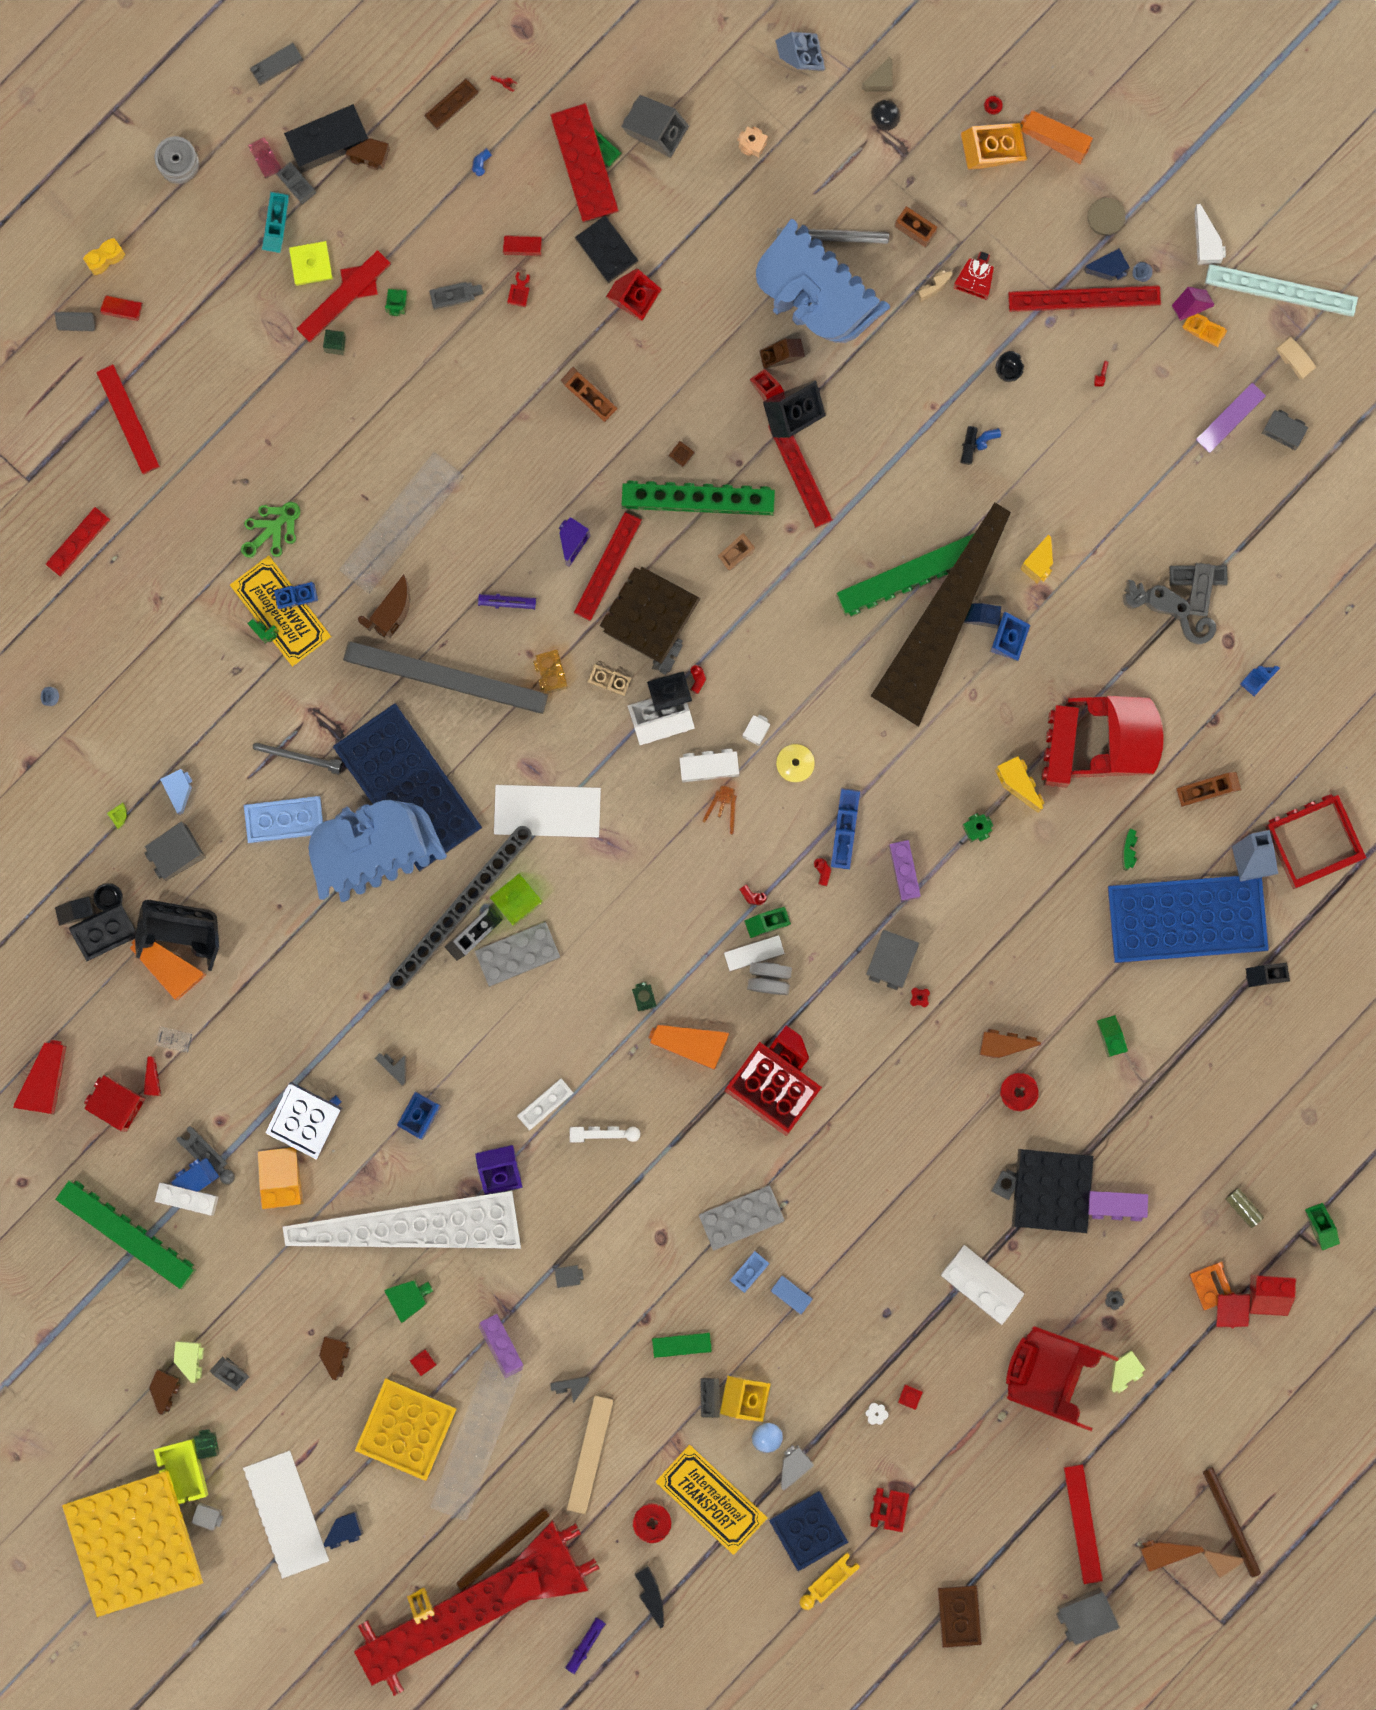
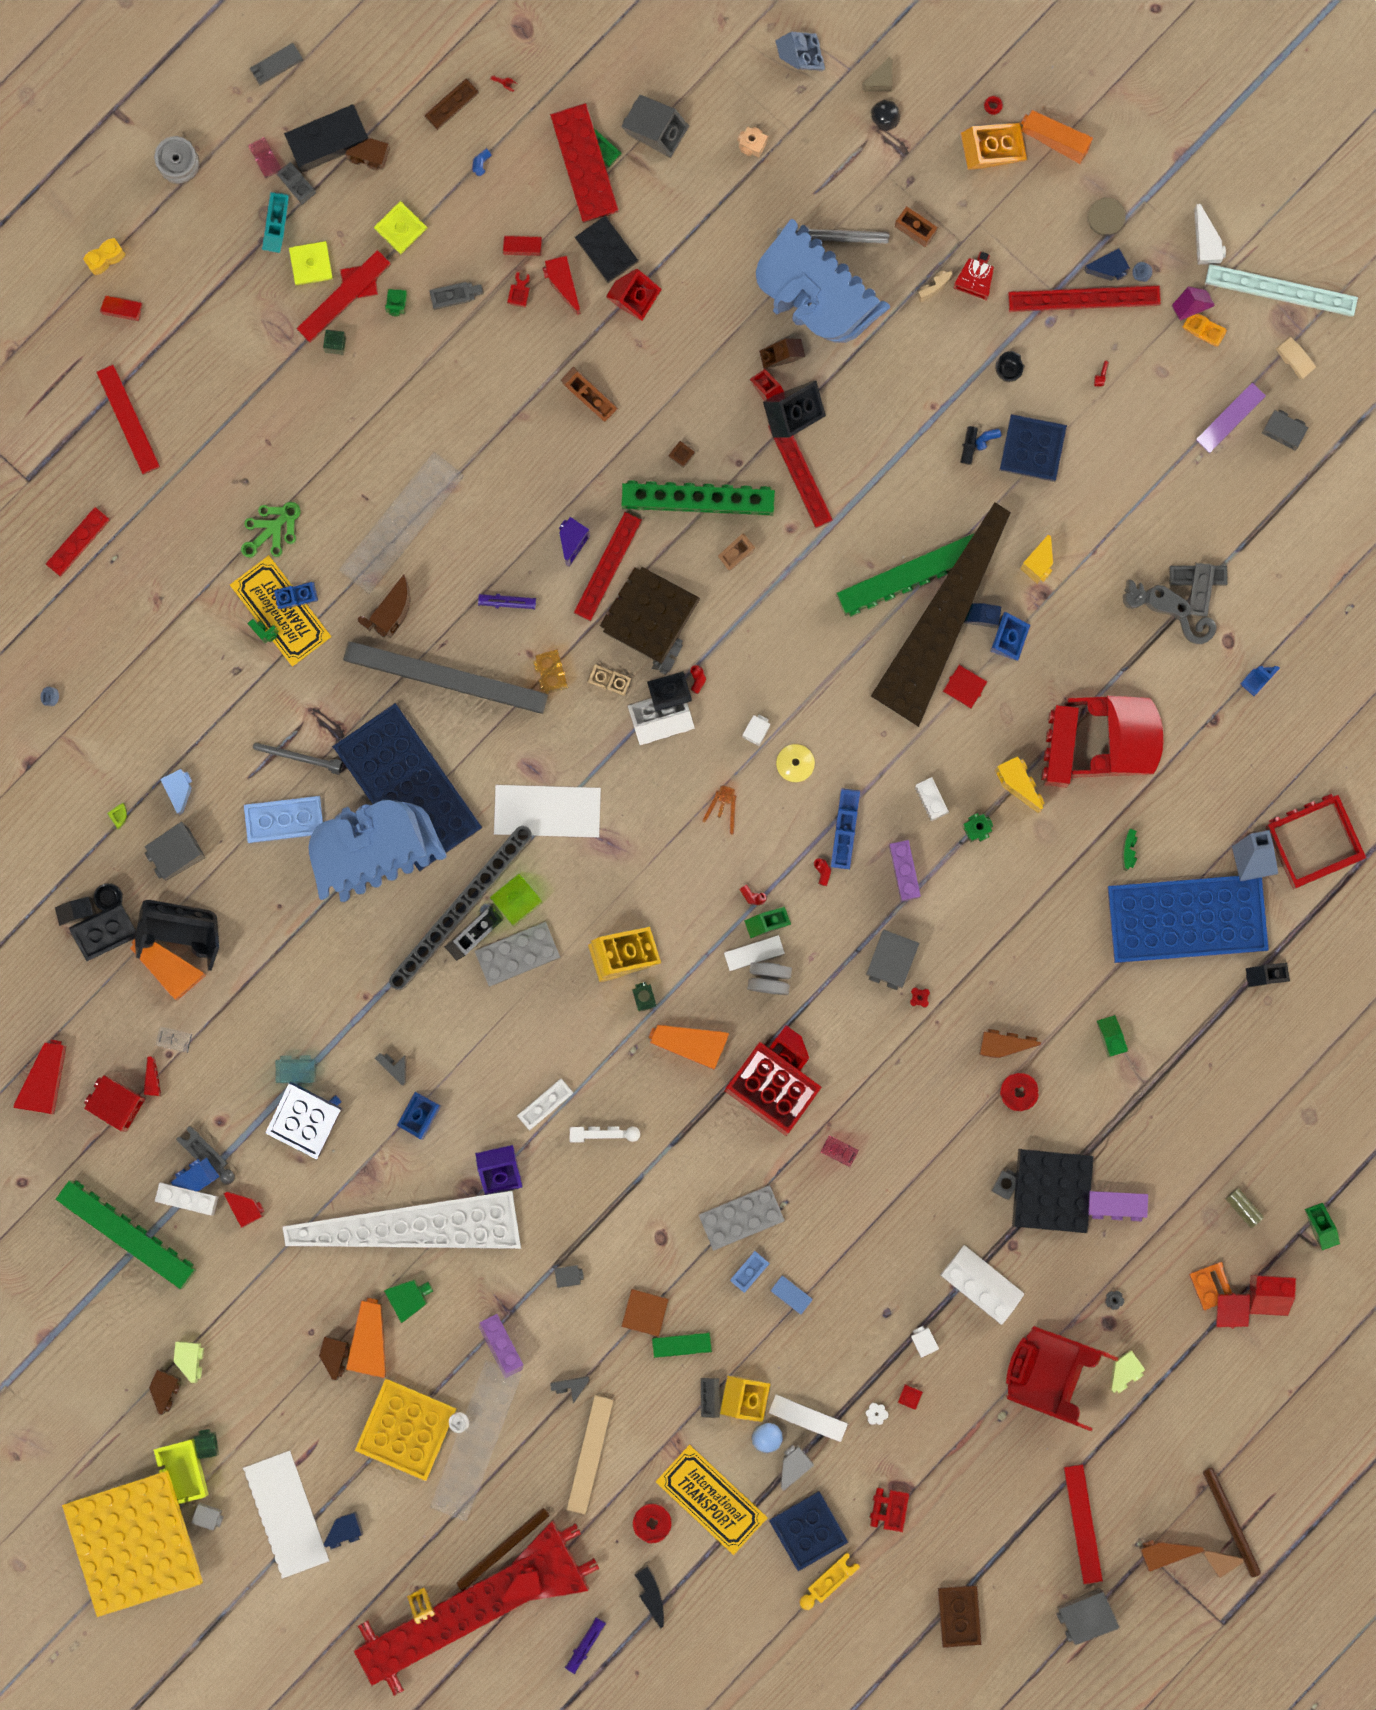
(75, 321): dark grey slope -> none
(229, 1373): dark grey slope -> none
(244, 1208): none -> red slope
(279, 1178): light orange slope -> none
(295, 1070): none -> clear light blue brick
(368, 1343): none -> orange slope
(400, 227): none -> neon yellow plate
(423, 1362): red plate -> none
(458, 1422): none -> white tile
(561, 279): none -> red slope
(623, 953): none -> yellow brick
(645, 1312): none -> dark orange tile
(709, 765): white brick -> none
(808, 1418): none -> white slope
(839, 1151): none -> clear pink slope
(924, 1341): none -> white brick
(931, 799): none -> white brick
(965, 686): none -> red piece
(1033, 448): none -> dark blue plate
(1209, 788): dark orange slope -> none

